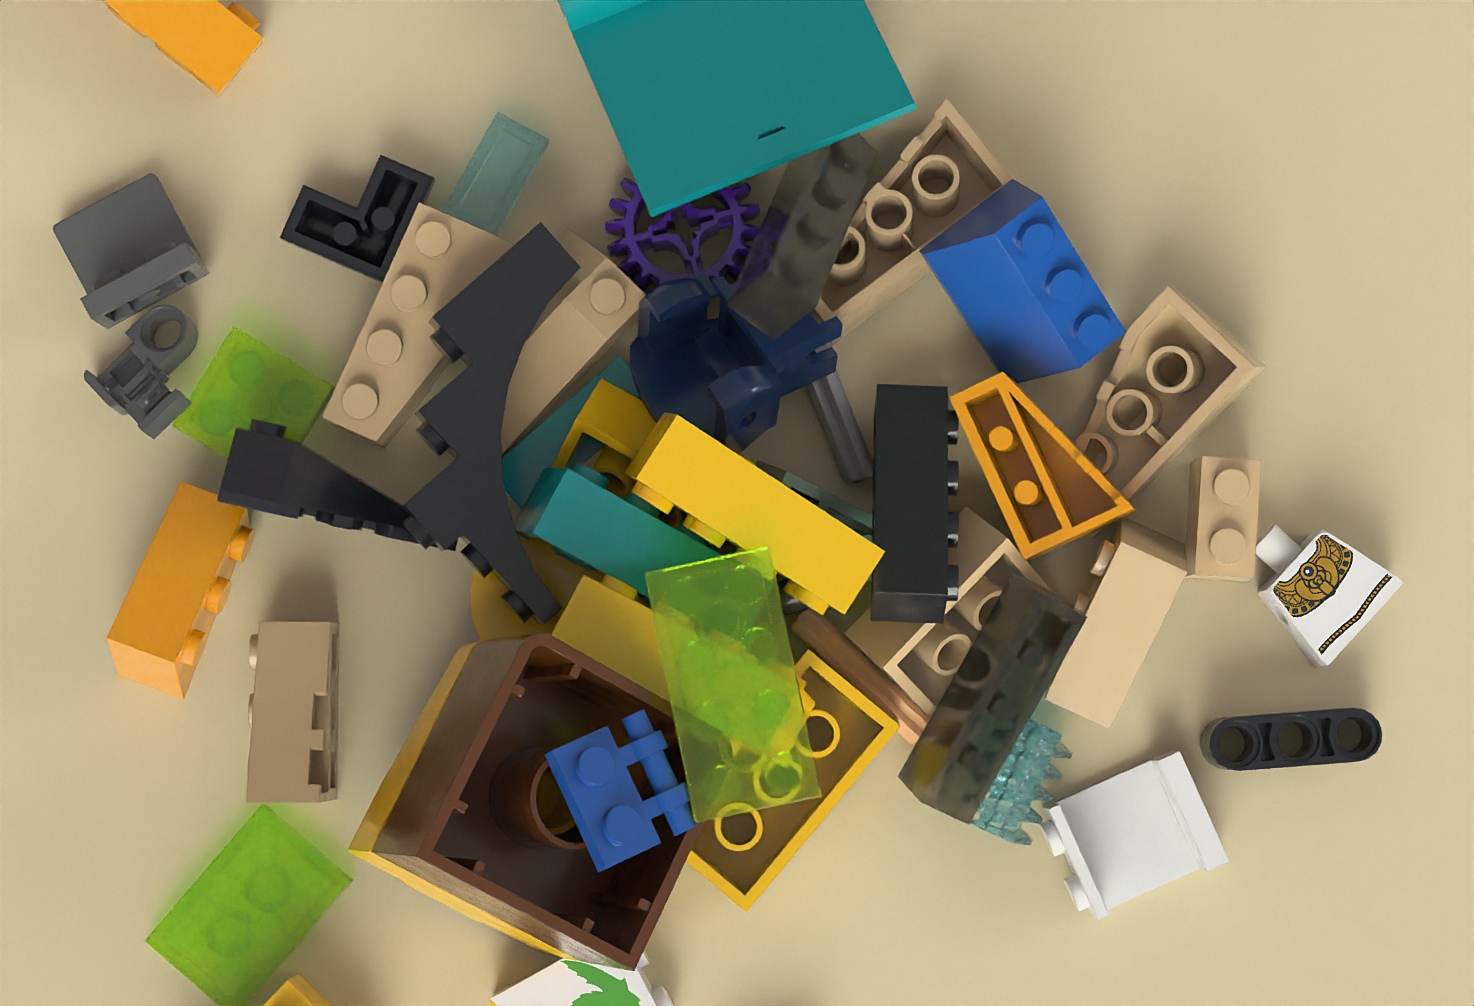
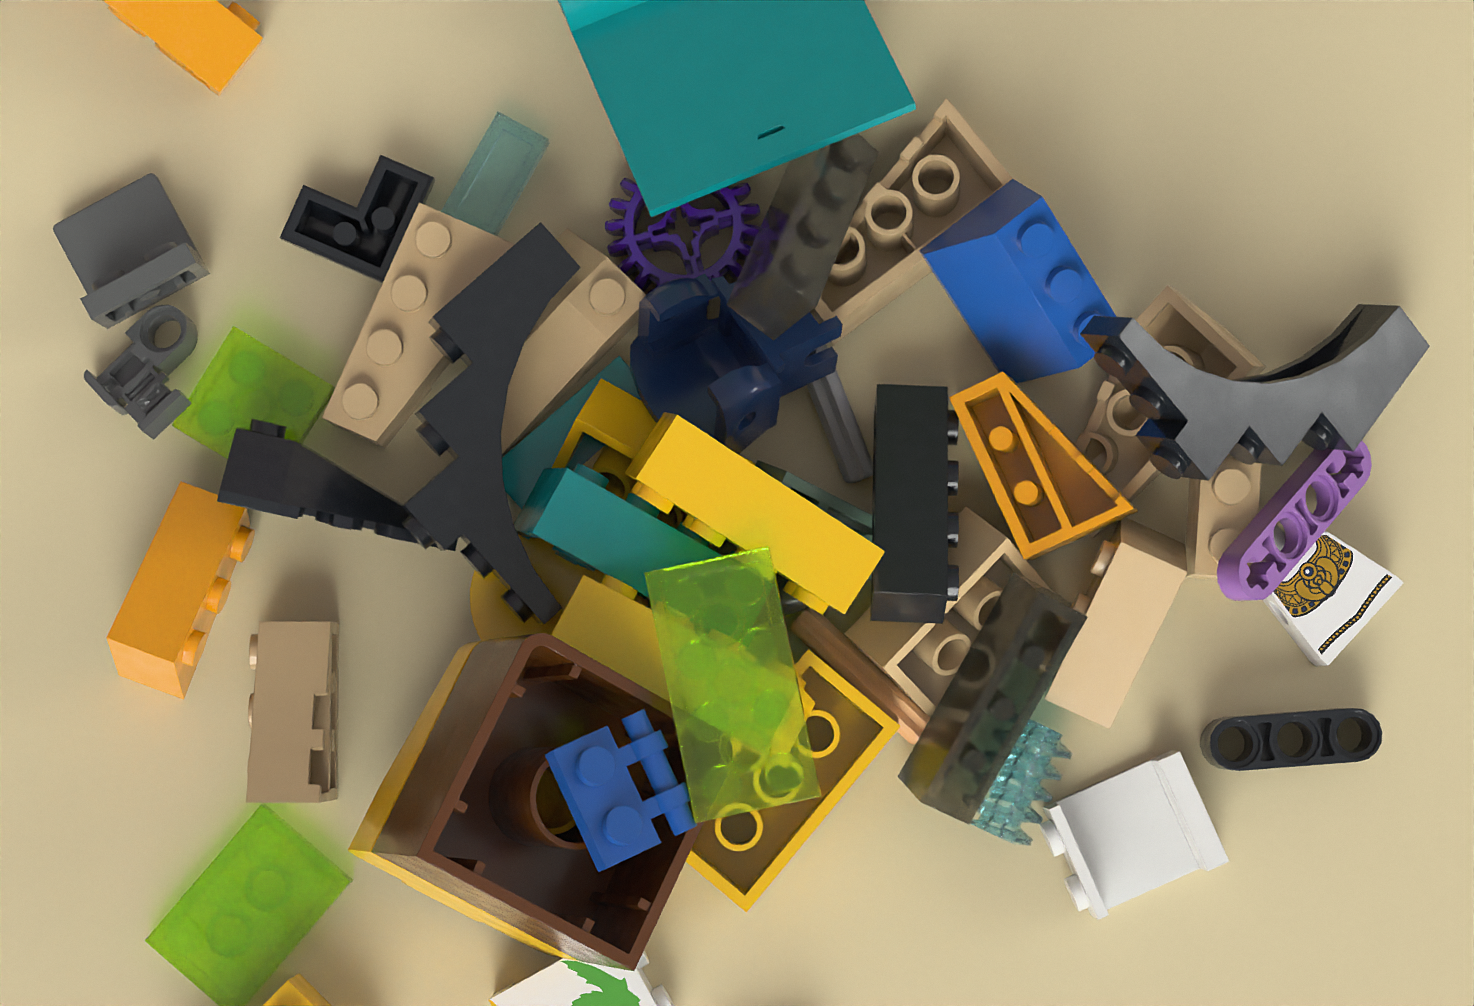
(1301, 526): none -> medium lavender beam
(1320, 398): none -> arch

